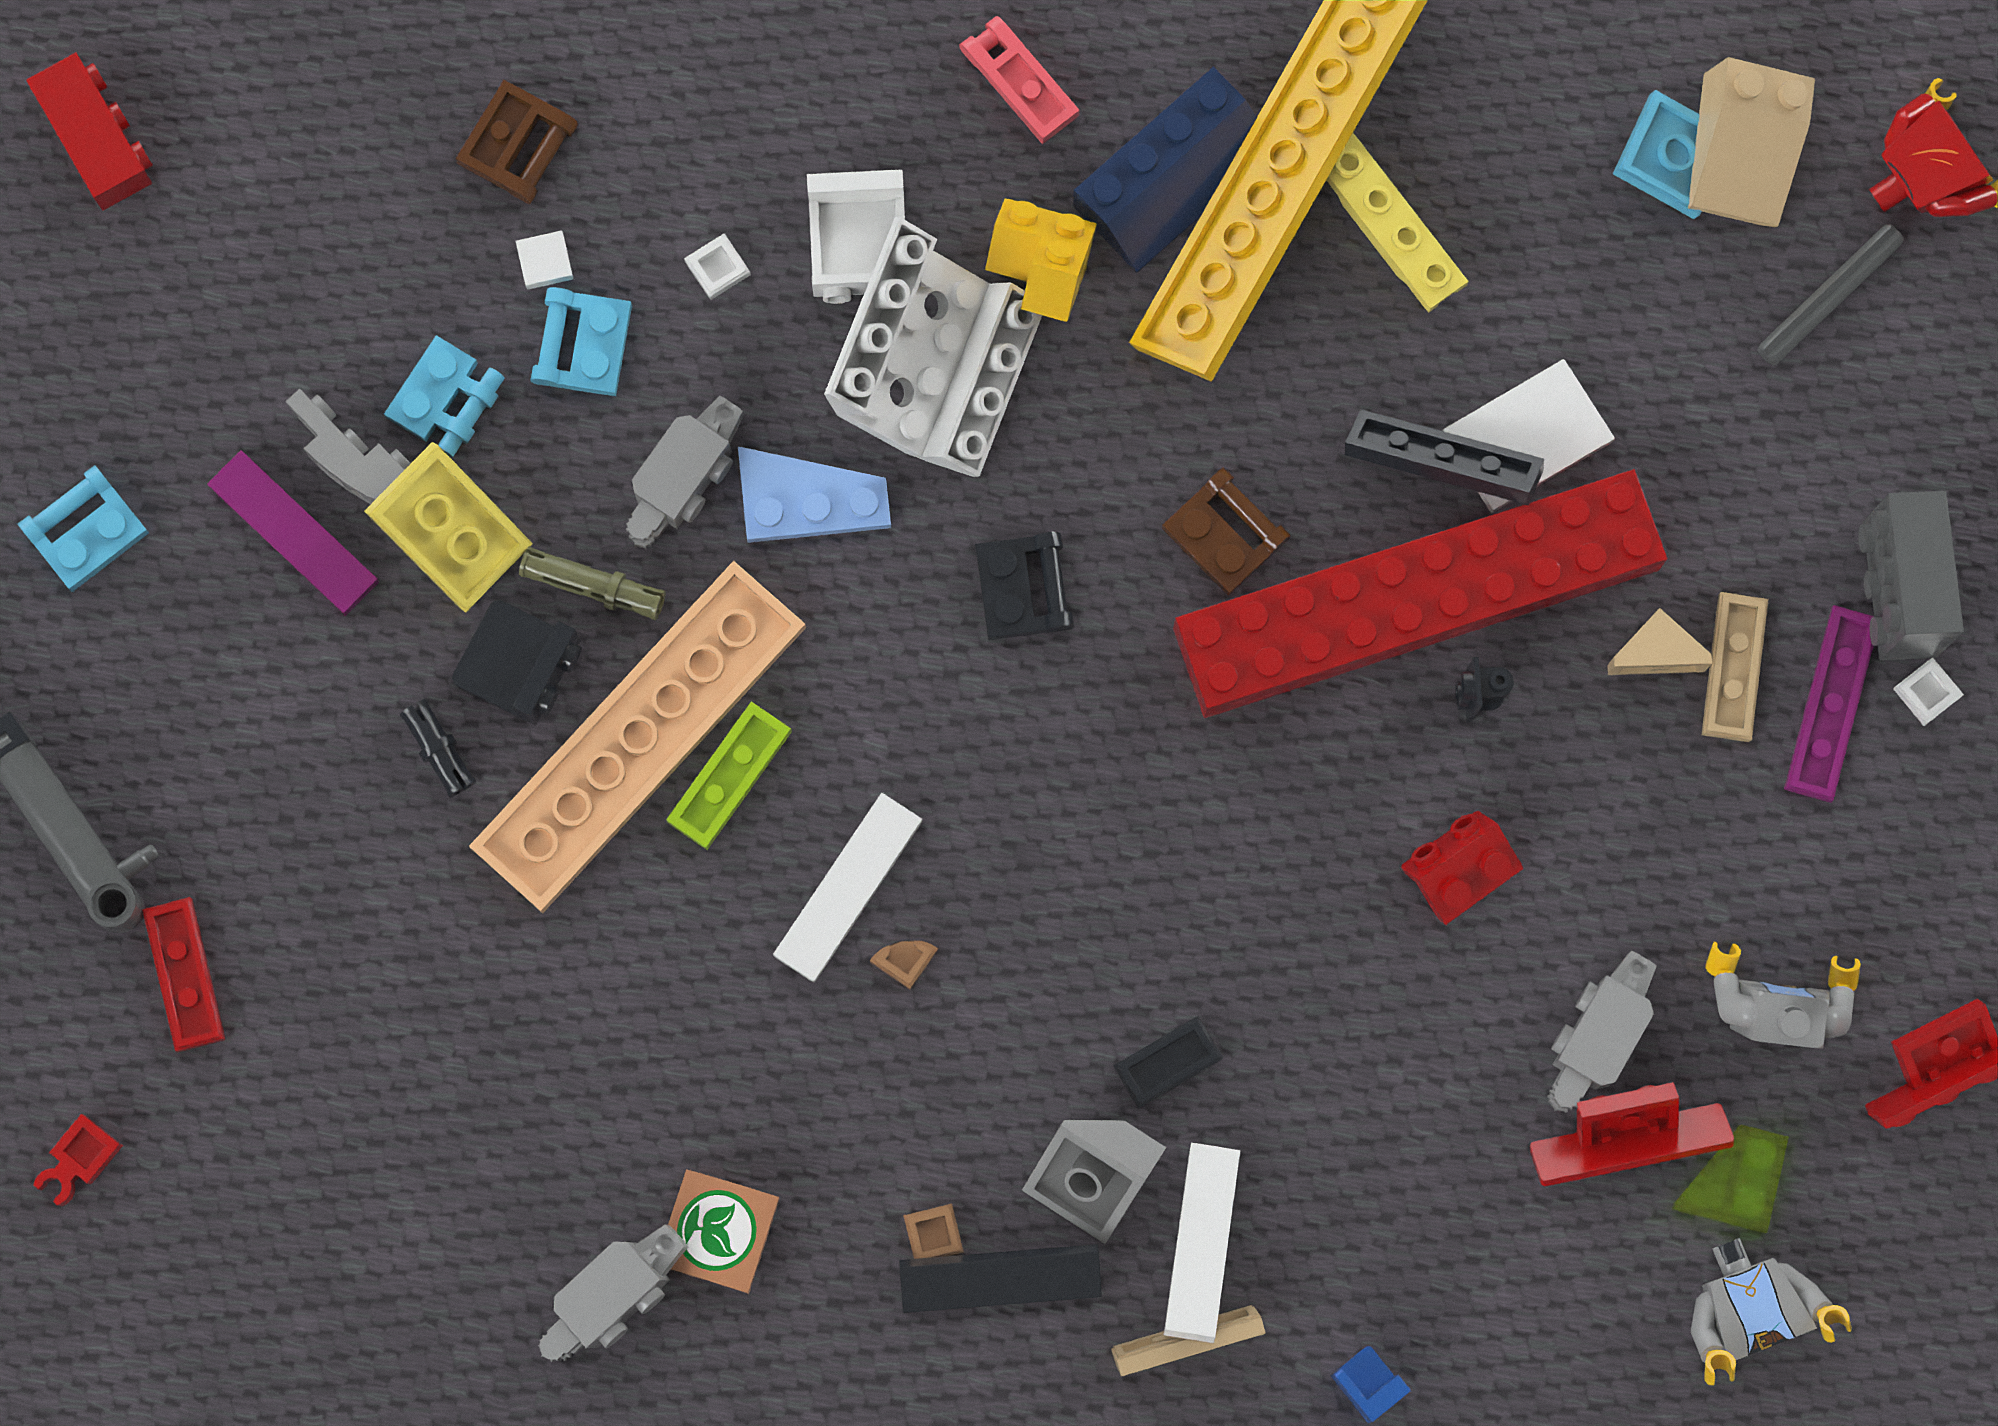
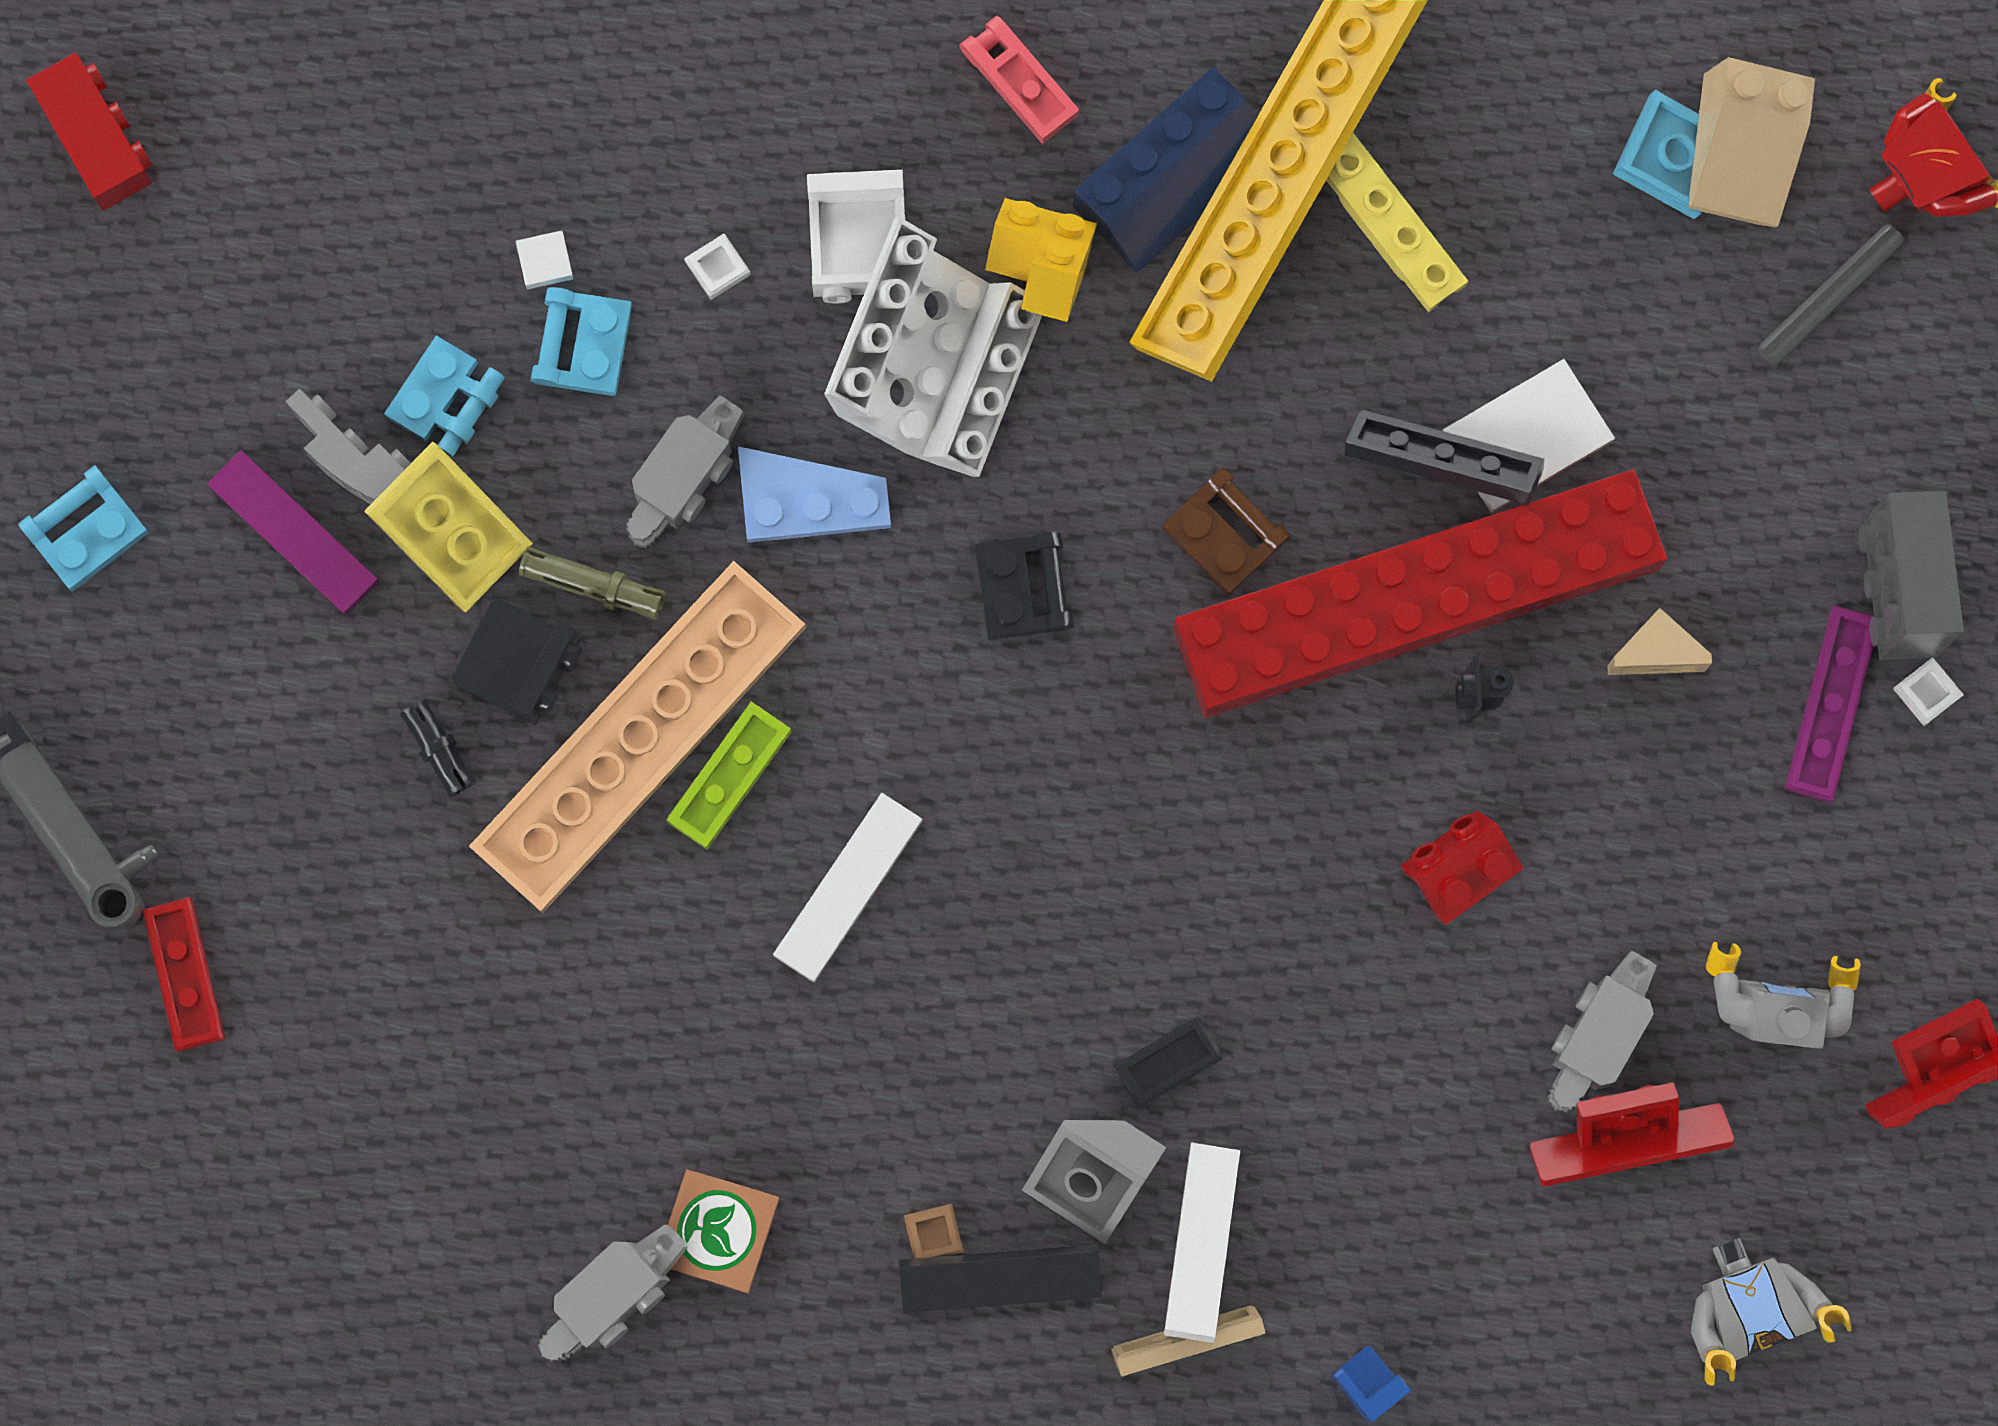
(82, 1154): red plate -> none
(502, 135): reddish brown plate -> none
(904, 960): medium nougat tile -> none
(1735, 667): tan tile -> none
(1738, 1181): clear neon green wing -> none

